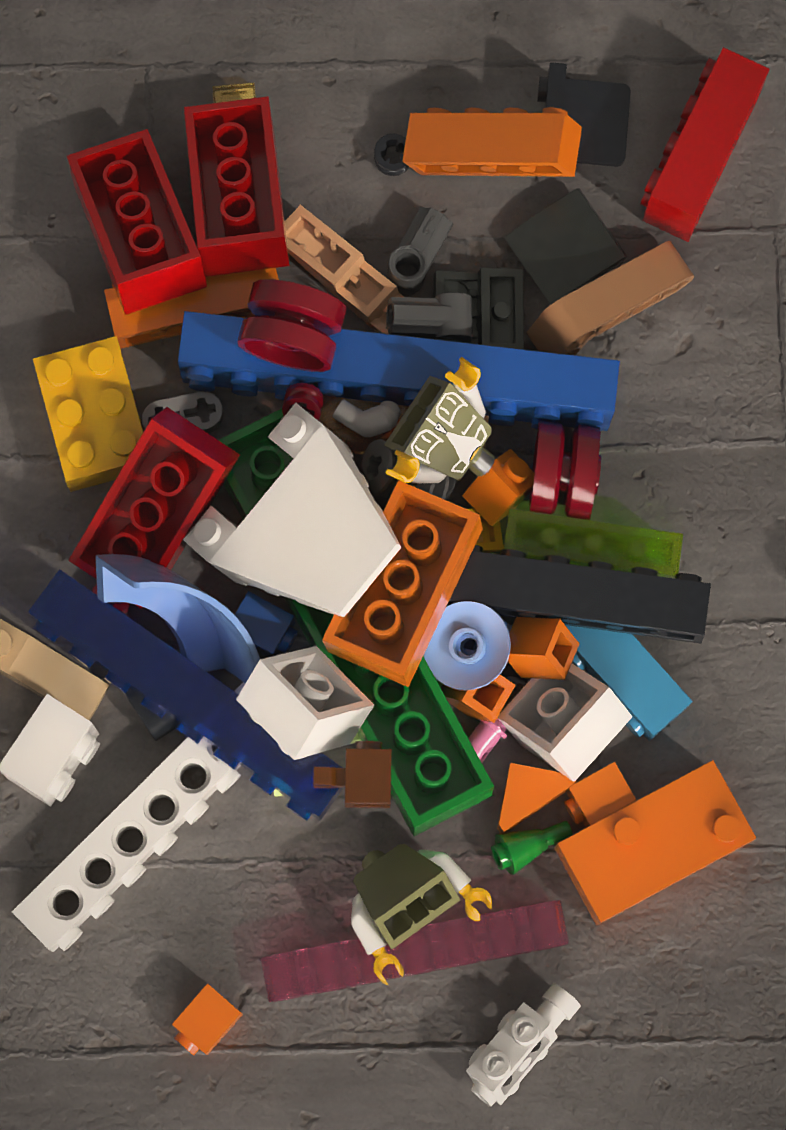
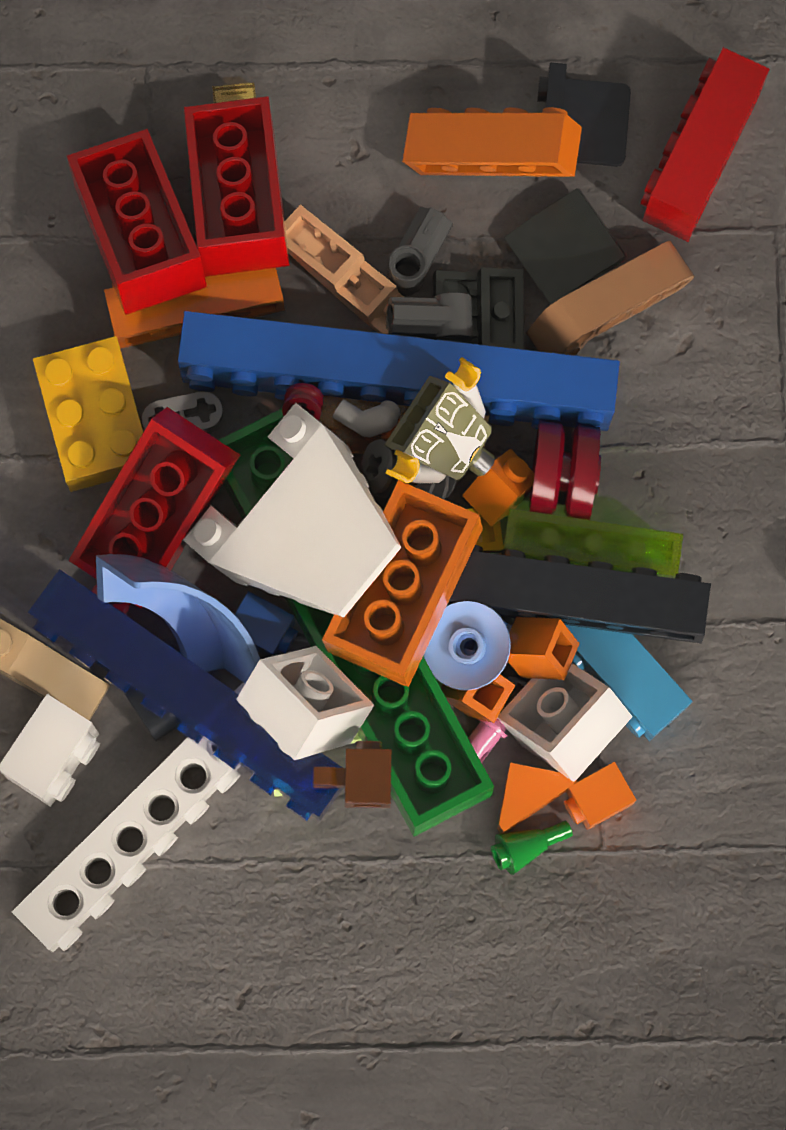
(205, 1021): orange brick -> none
(292, 325): dark red wheel -> none
(380, 151): black bush -> none
(404, 894): olive torso -> none
(427, 950): clear pink beam -> none
(511, 1047): white brick -> none
(654, 842): orange brick -> none

